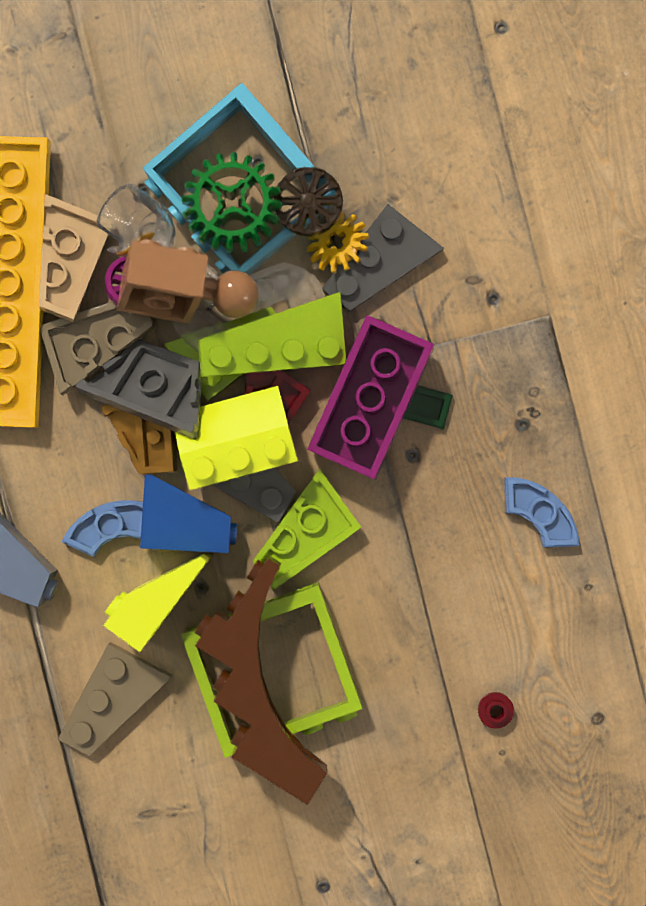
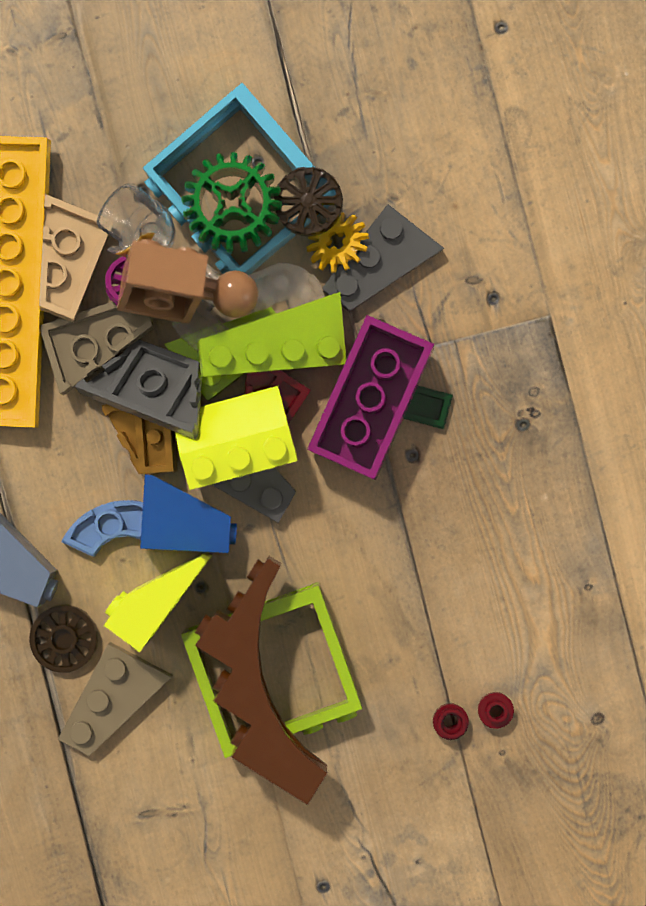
(63, 638): none -> dark brown wheel
(309, 529): lime wing -> none
(453, 732): none -> dark red plate
(543, 510): medium blue tile -> none

